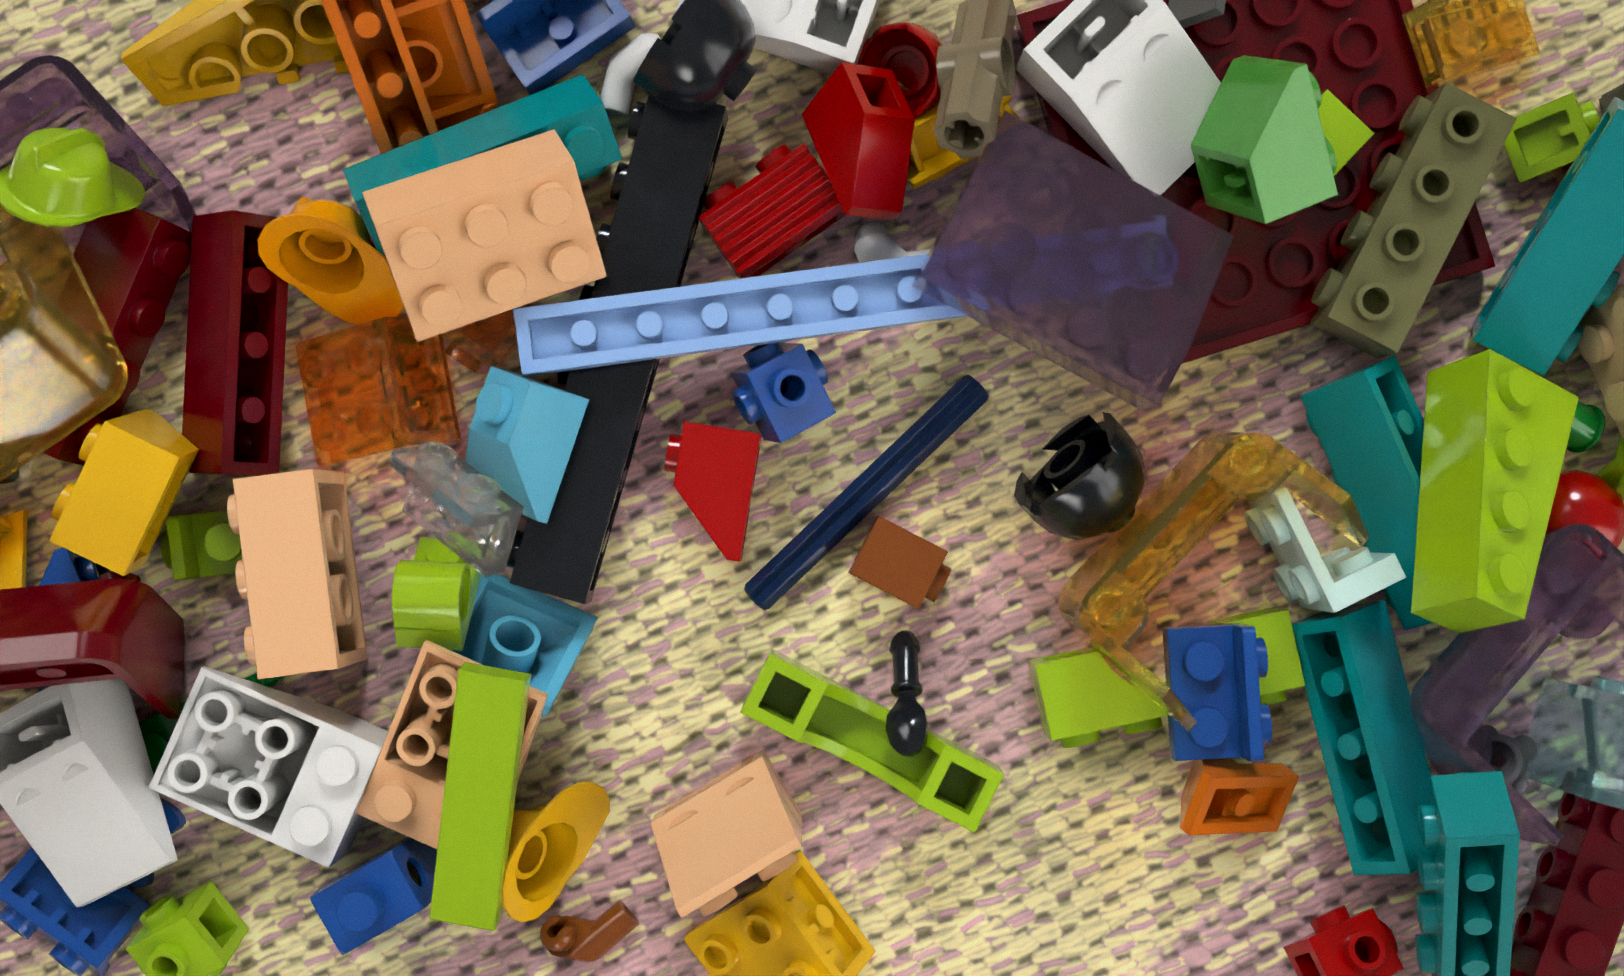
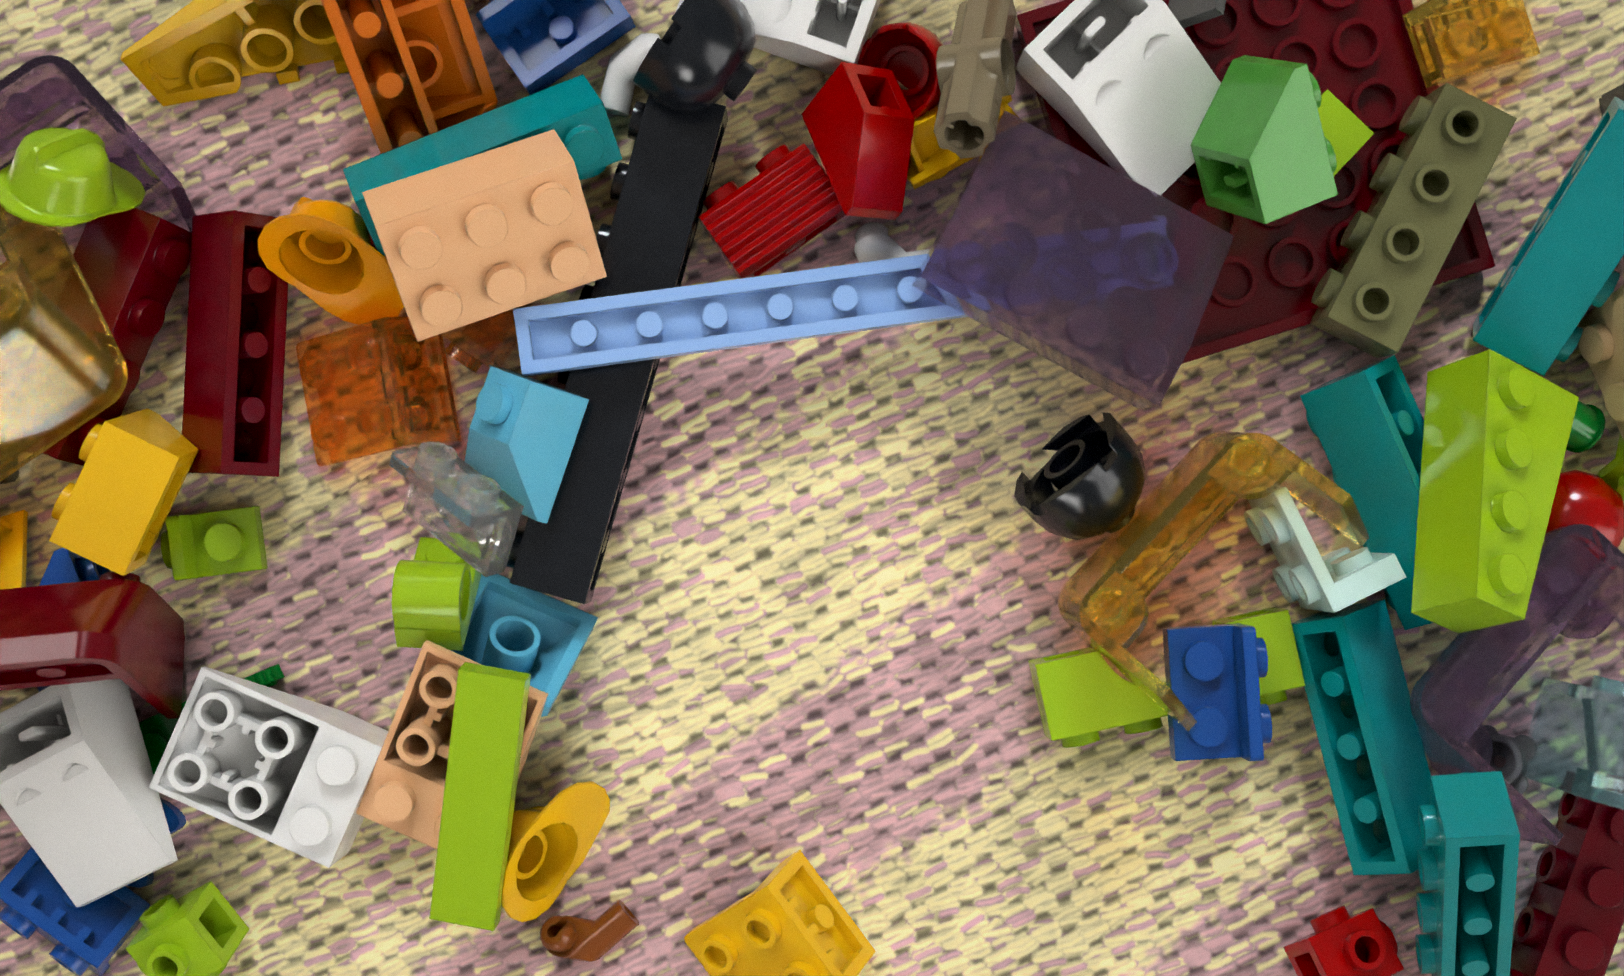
(297, 572): light nougat brick -> none
(376, 894): blue torso -> none
(716, 480): red slope -> none
(727, 834): light nougat slope -> none
(802, 394): blue brick -> none
(854, 729): lime arch -> none
(866, 492): dark blue axle -> none
(901, 563): dark orange brick -> none
(907, 720): black piece -> none
(1235, 797): orange slope -> none
(1550, 136): lime bracket -> none

